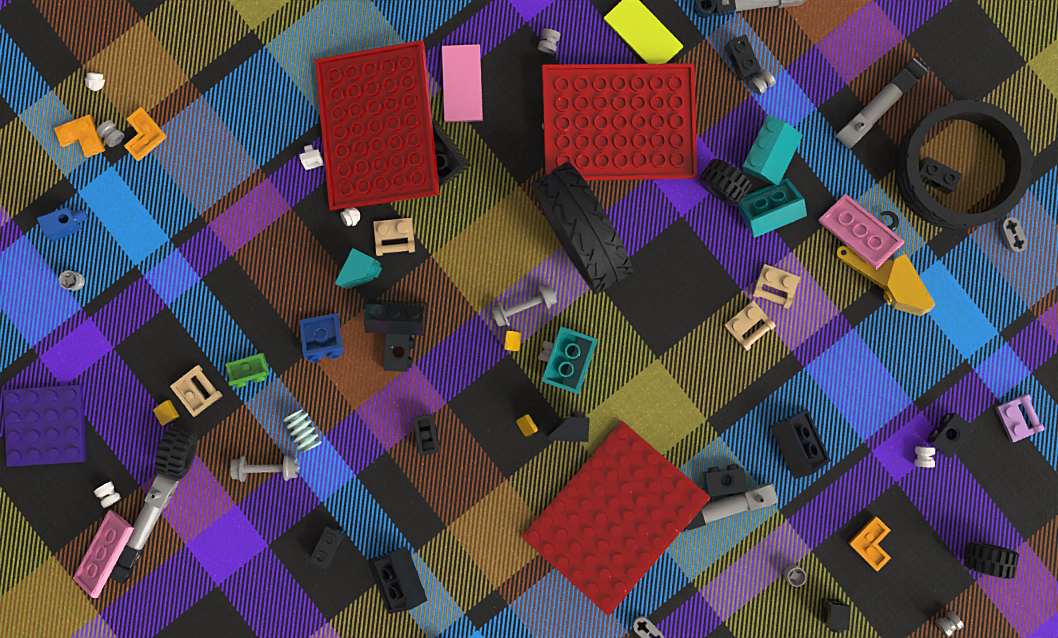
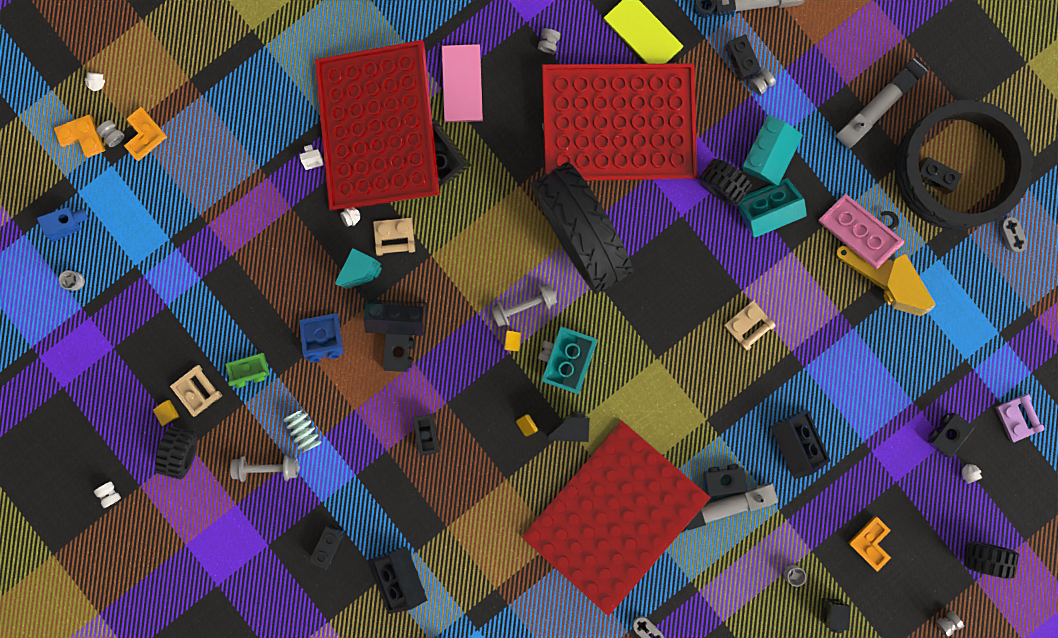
(44, 425): dark purple plate -> none
(103, 553): bright pink tile -> none
(155, 502): light grey piece -> none
(778, 280): tan plate -> none
(924, 456): white wheel -> none
(971, 473): none -> white plate

